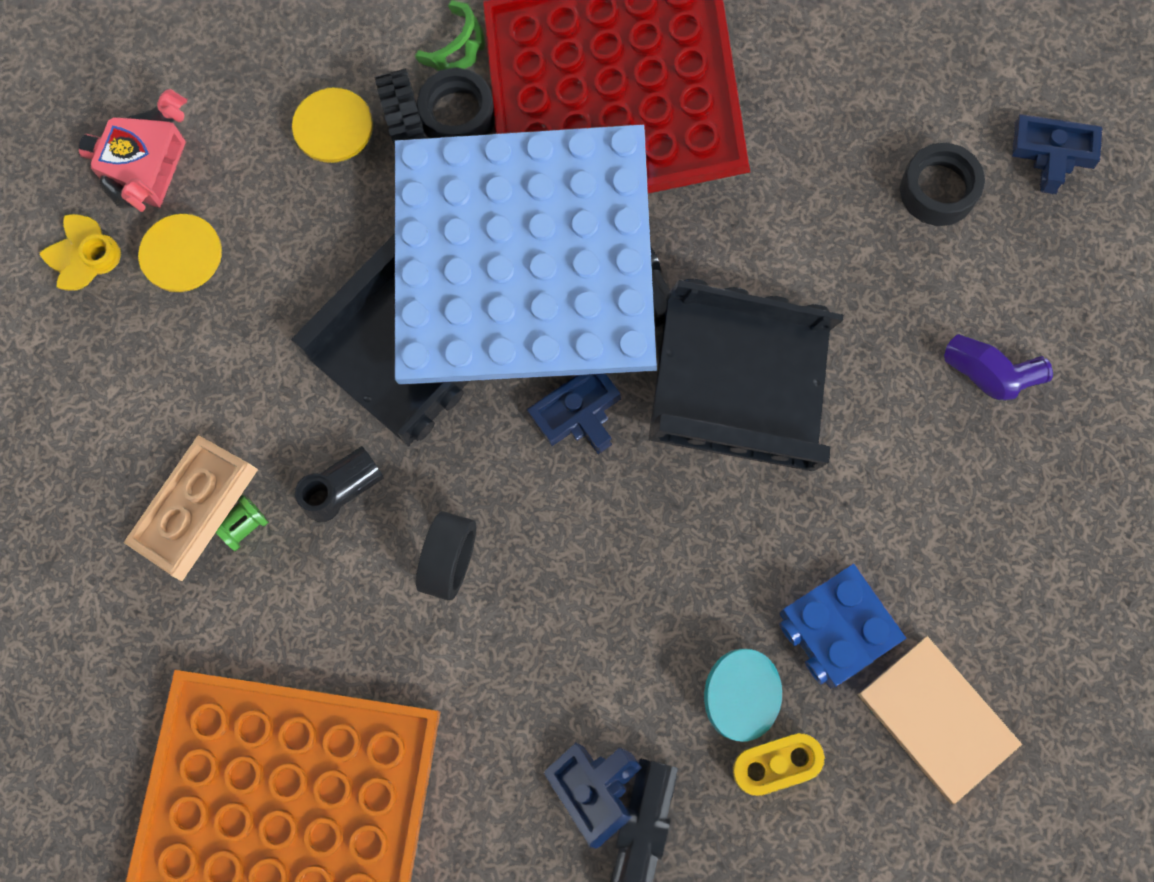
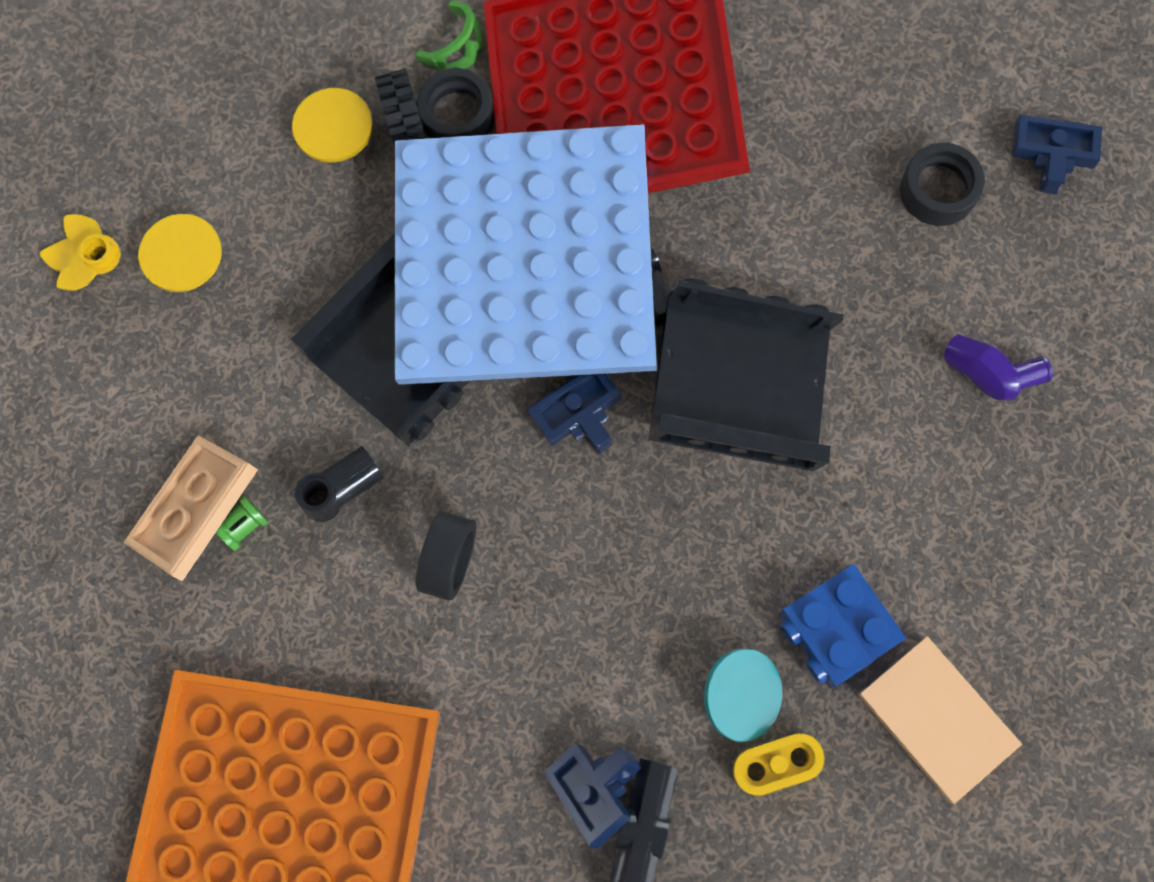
(138, 153): coral torso -> none

